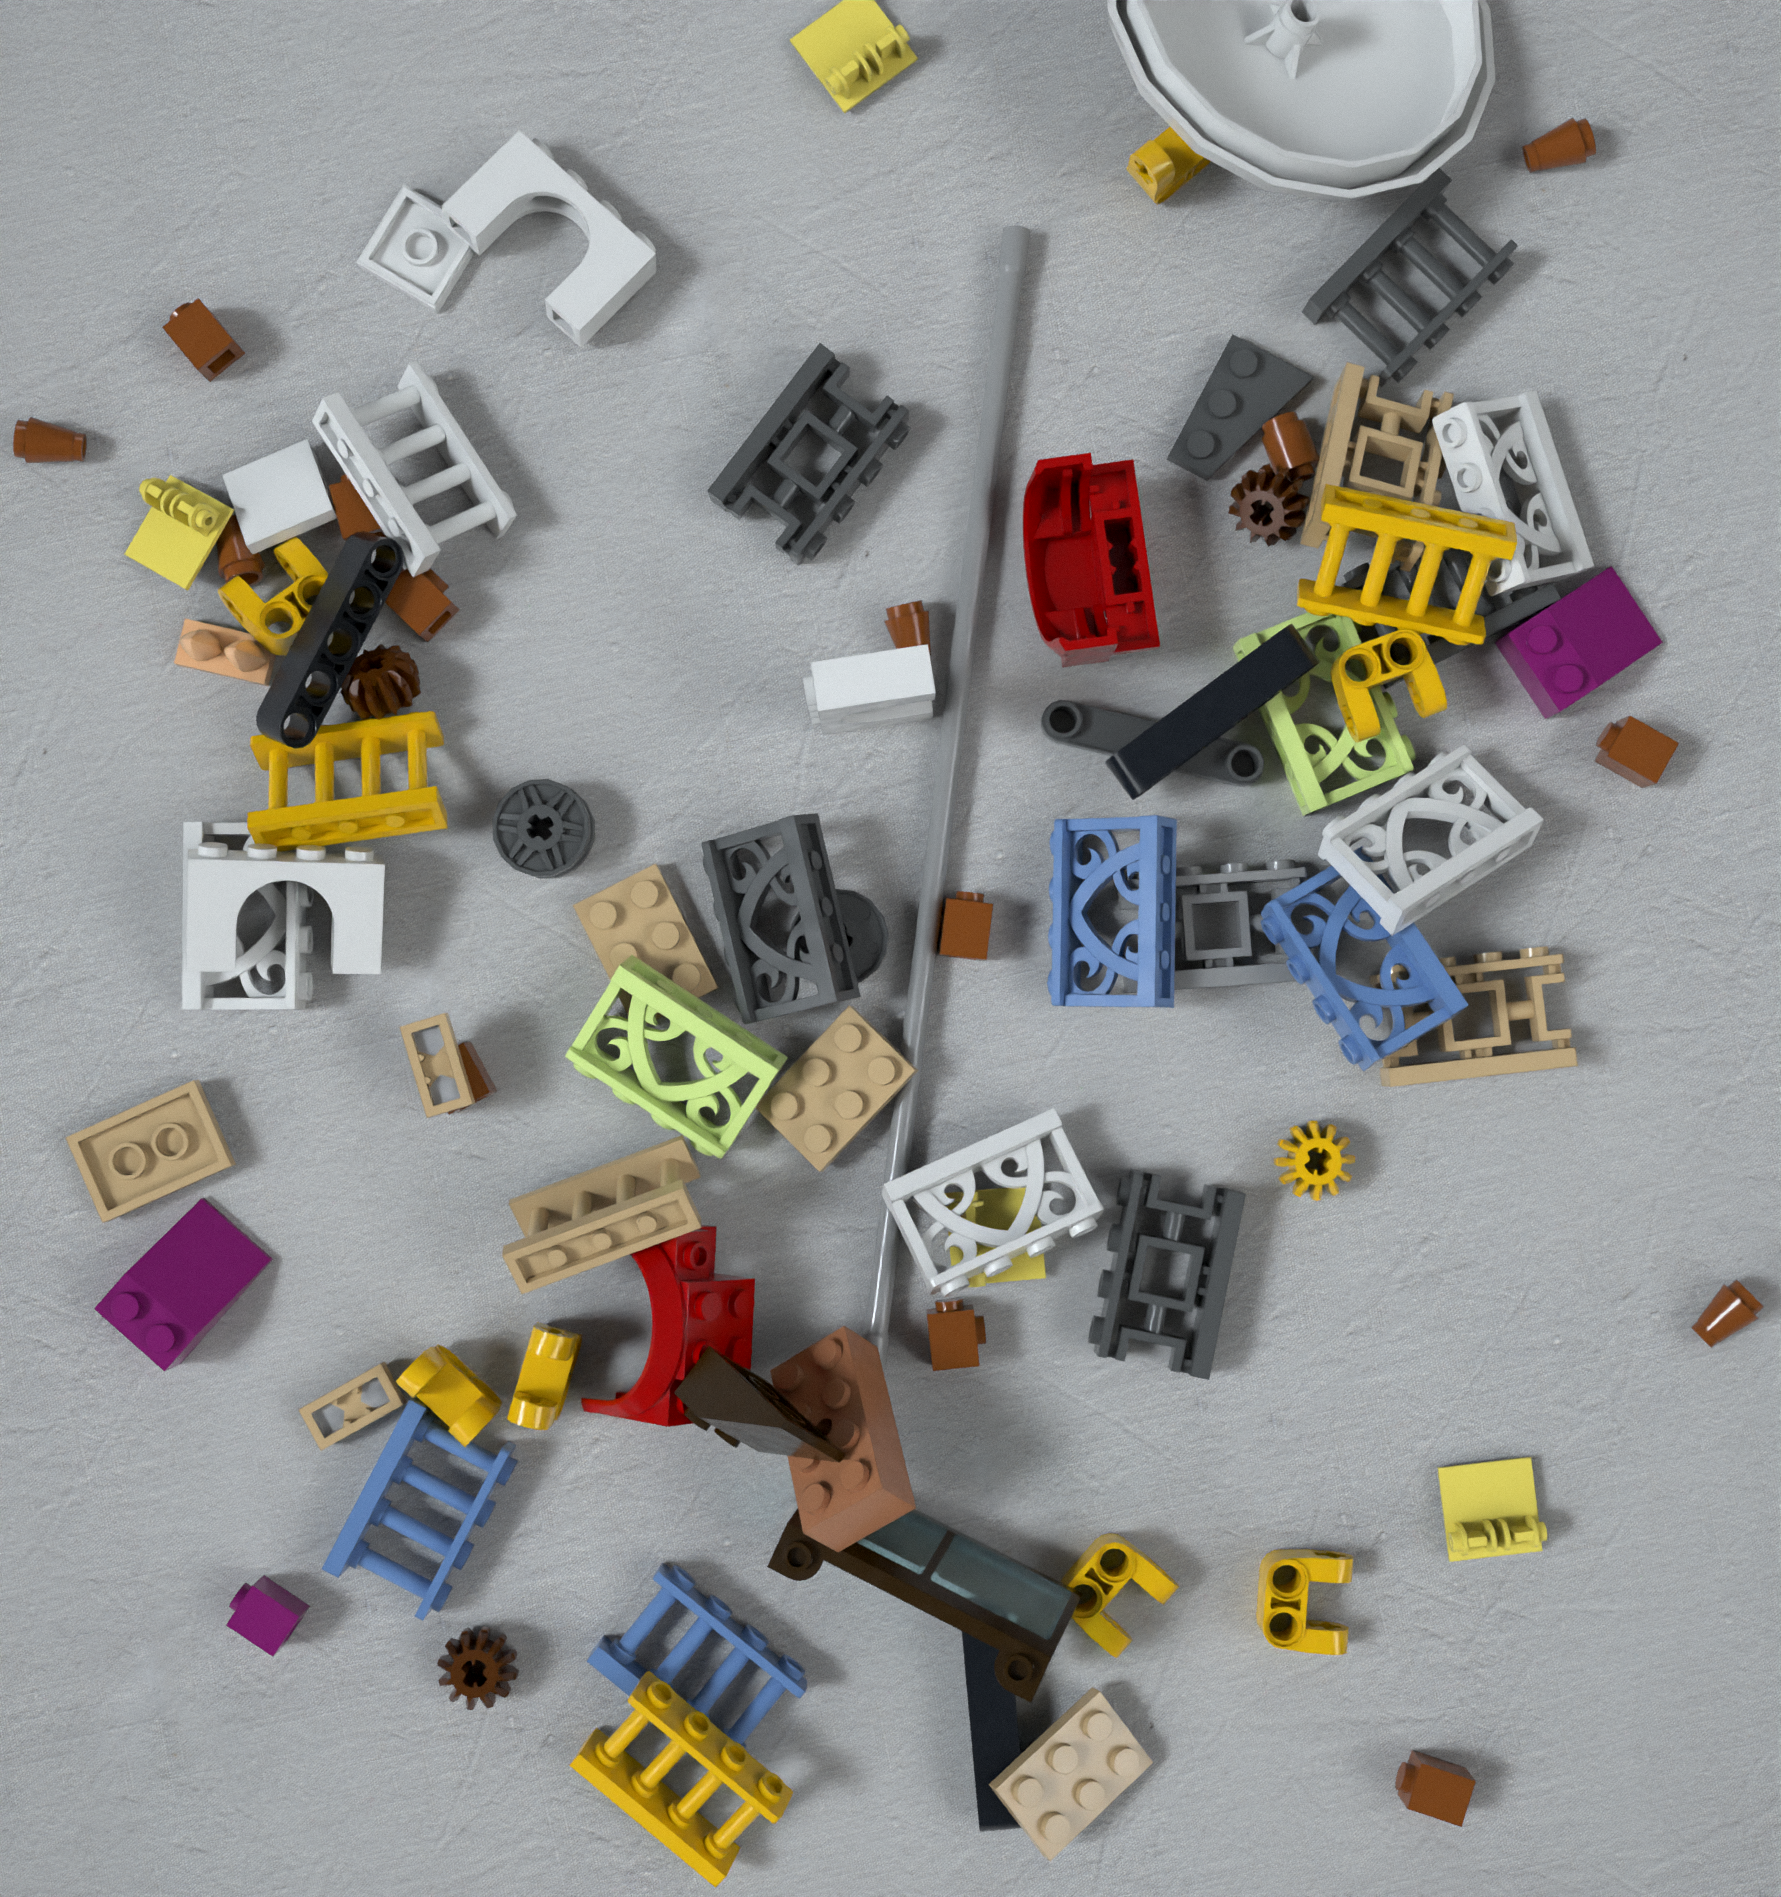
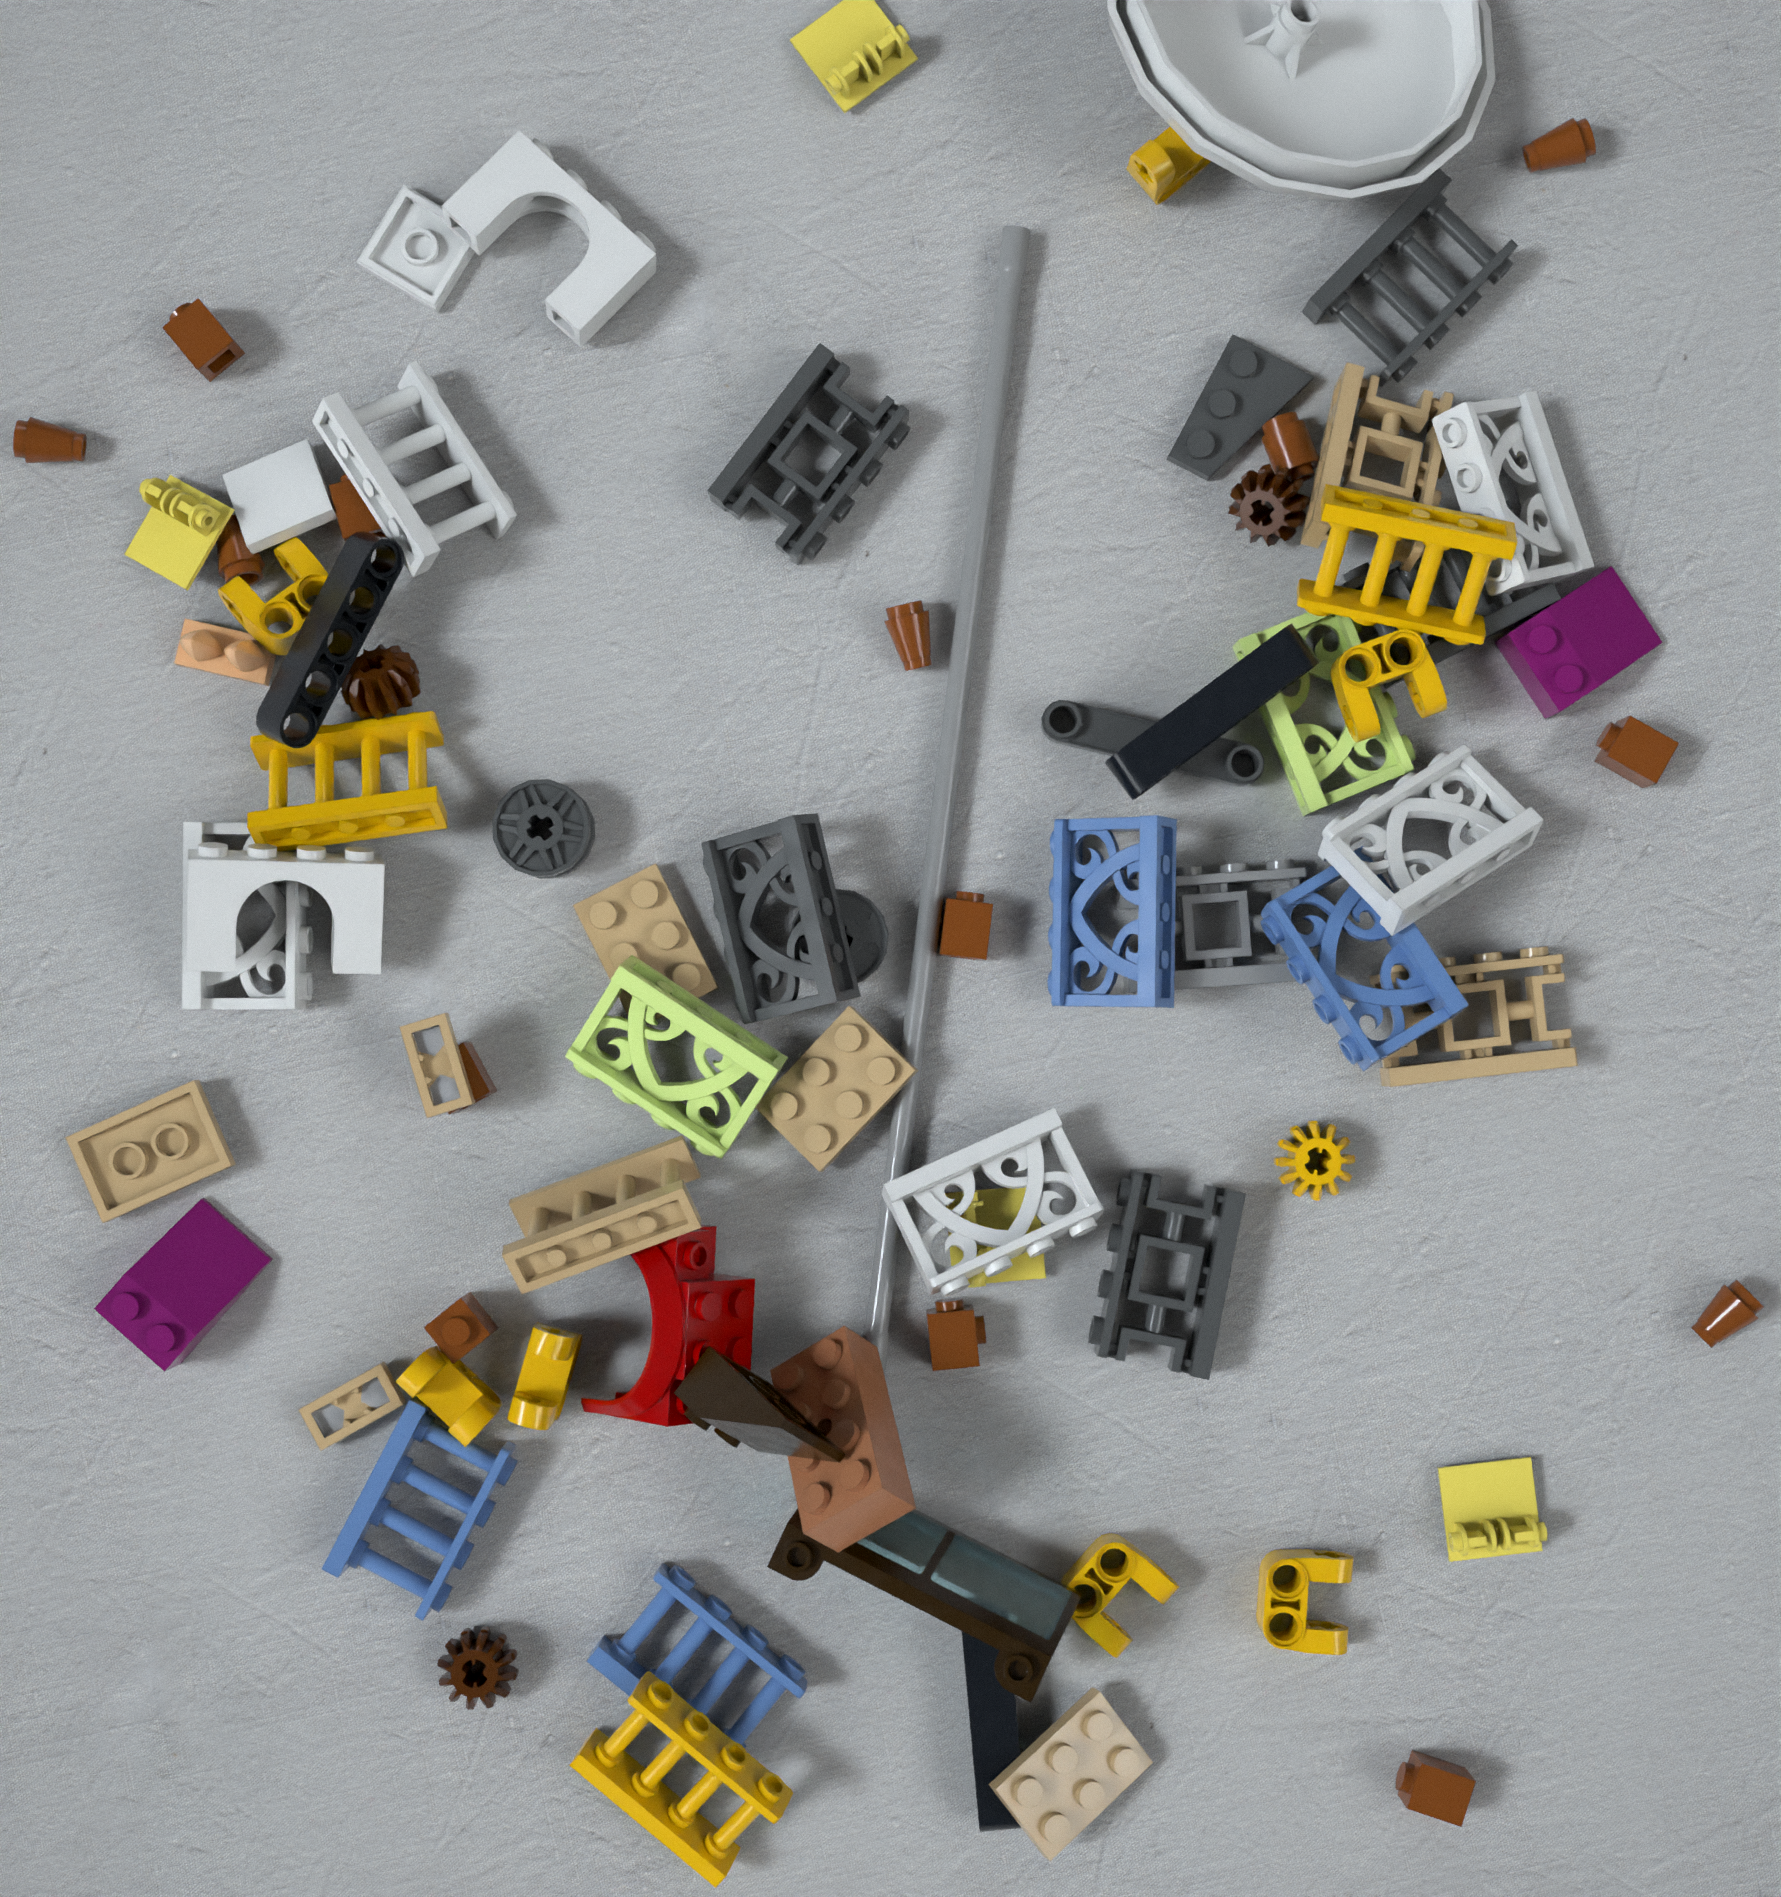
(266, 1614): magenta brick -> none
(421, 602): dark orange brick -> none
(461, 1327): none -> dark orange brick
(871, 689): white arch -> none
(1087, 566): red piece -> none

